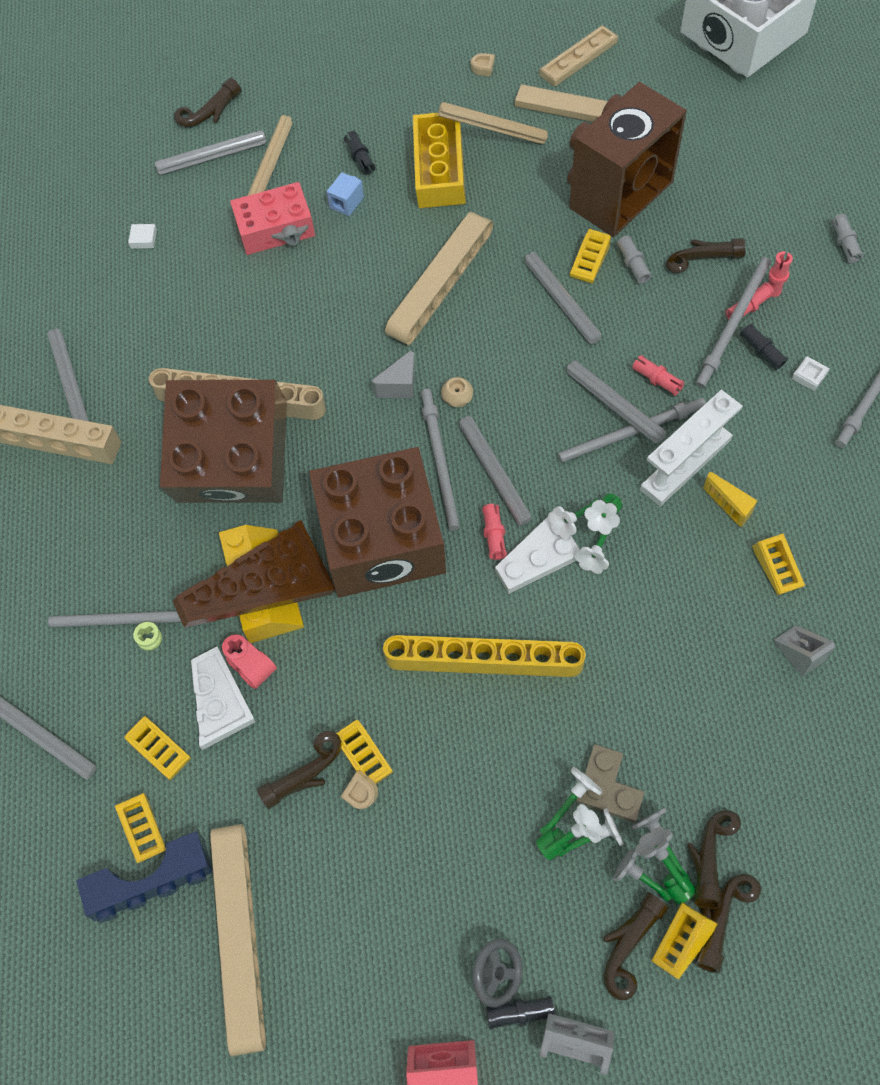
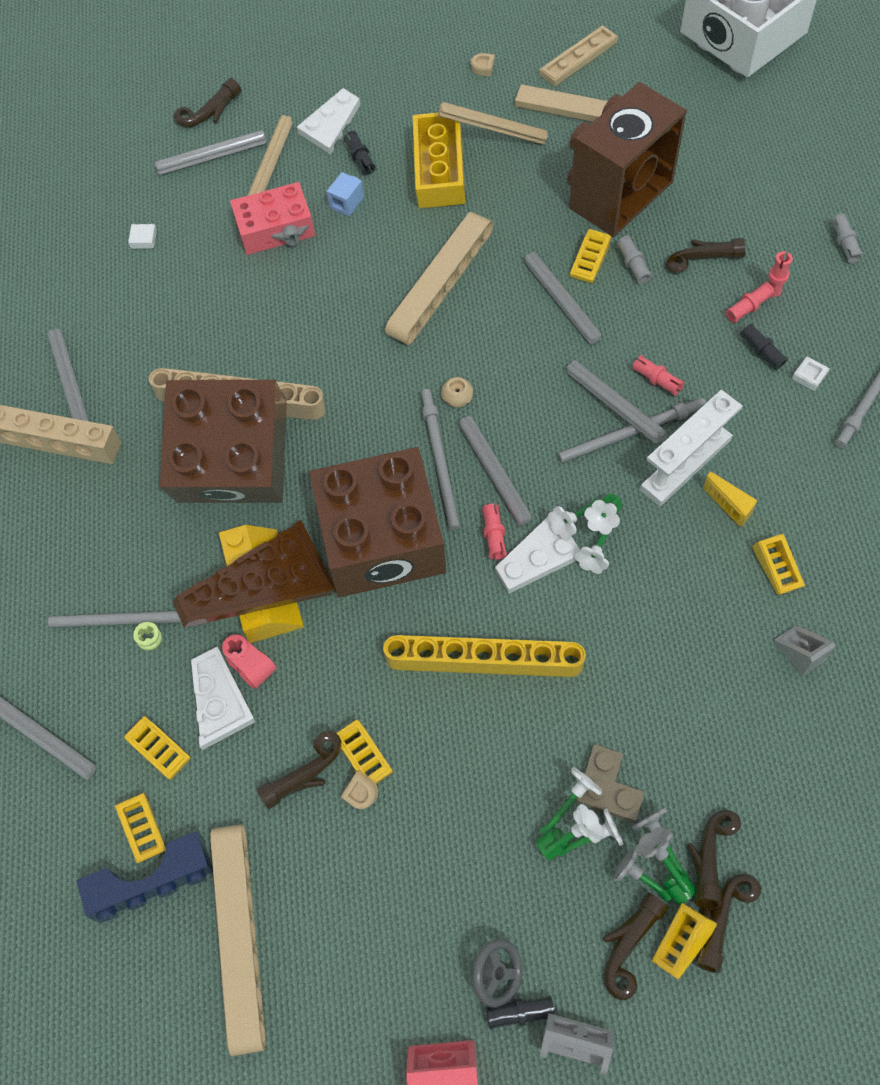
(328, 121): none -> white wing
(397, 379): light grey slope -> none
(713, 361): light grey bar -> none

